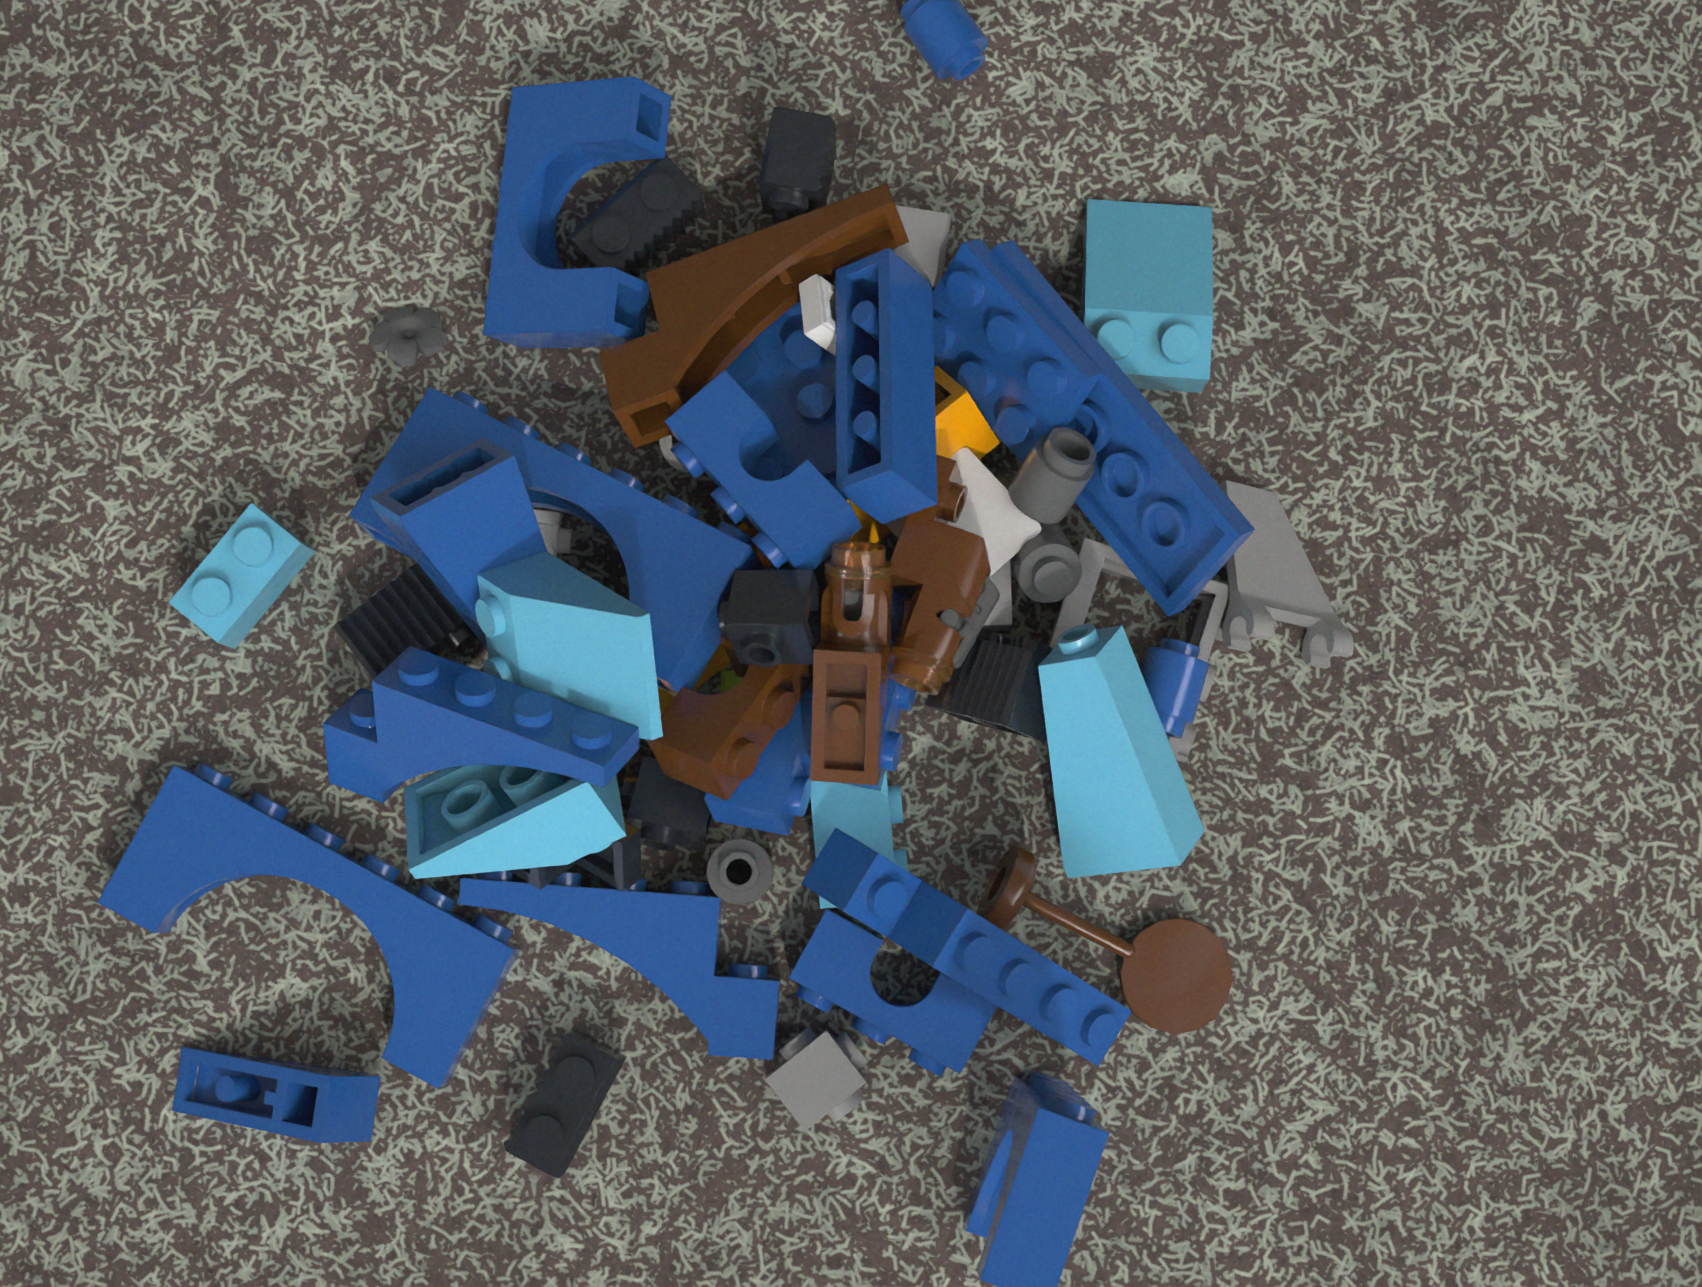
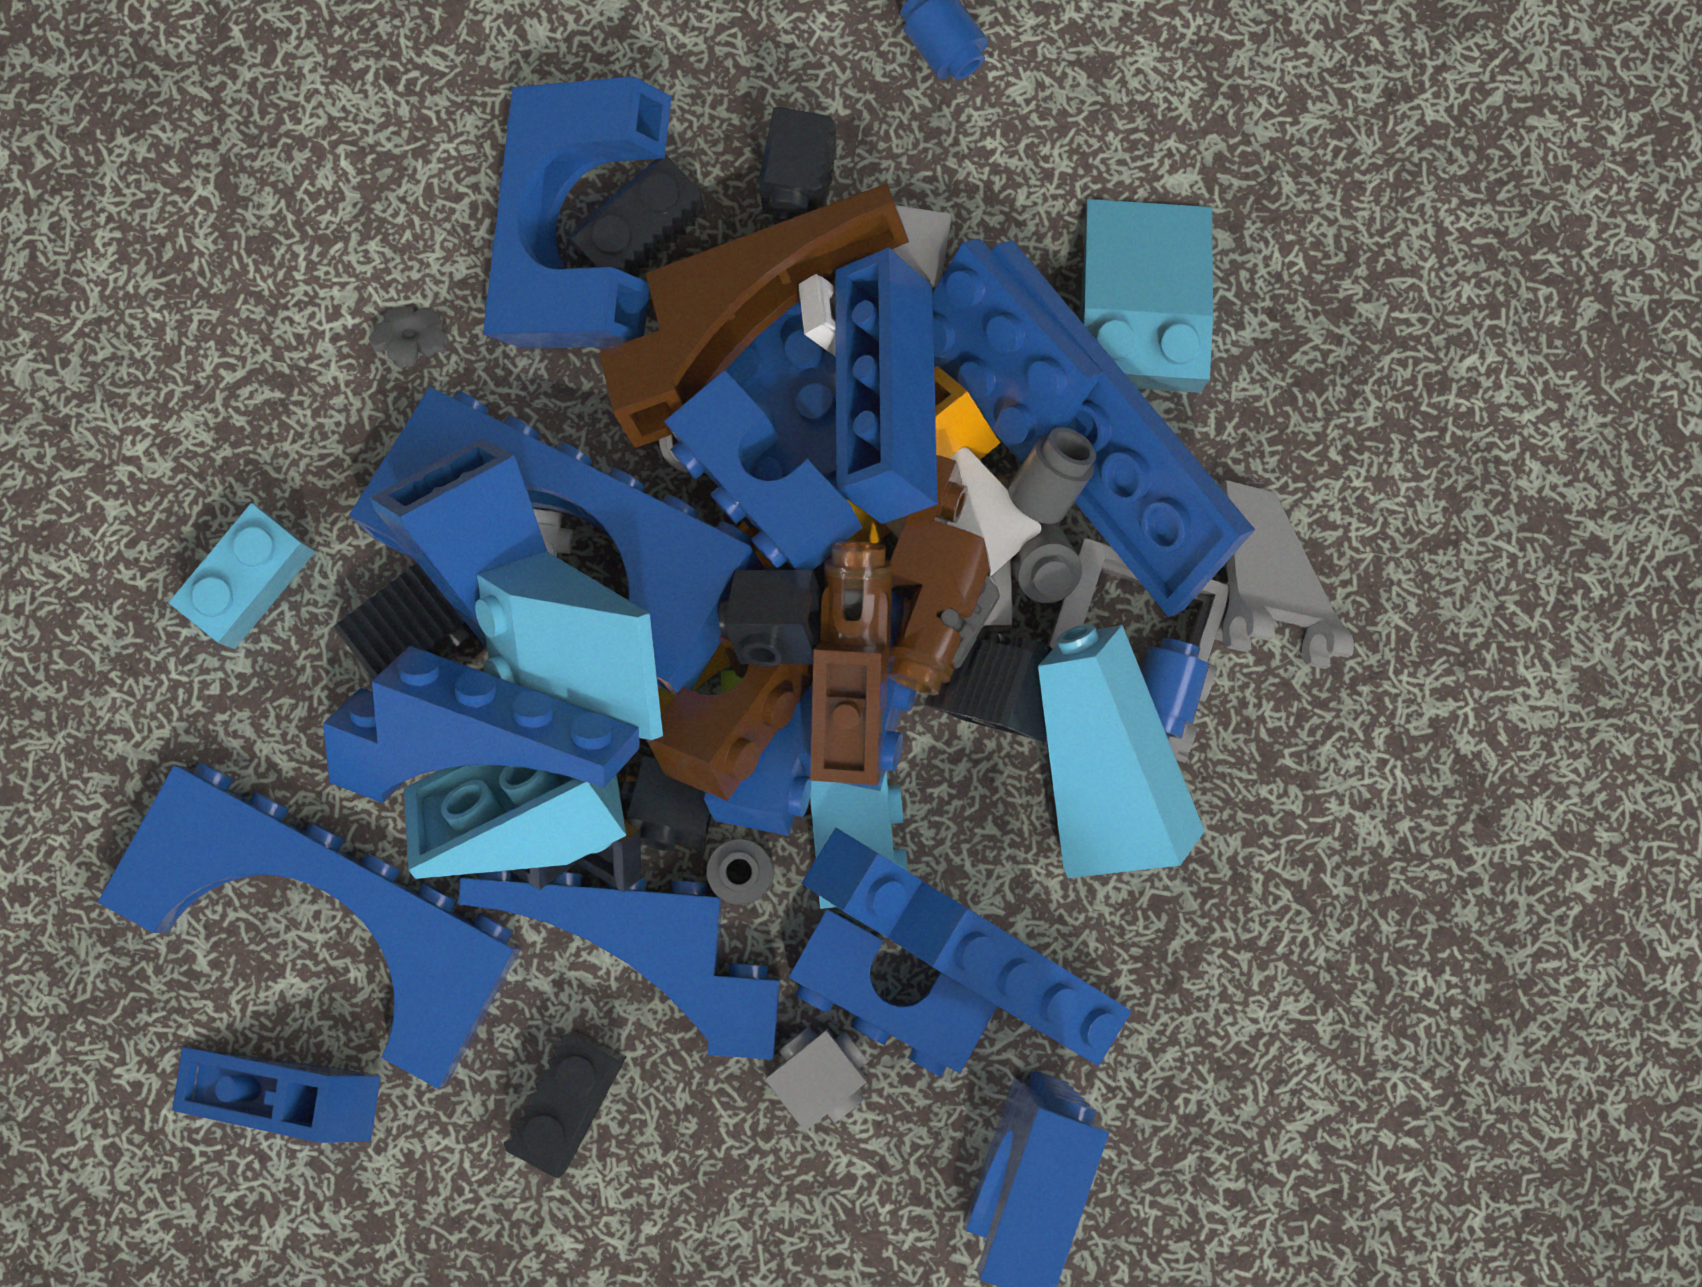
(1169, 973): reddish brown piece -> none

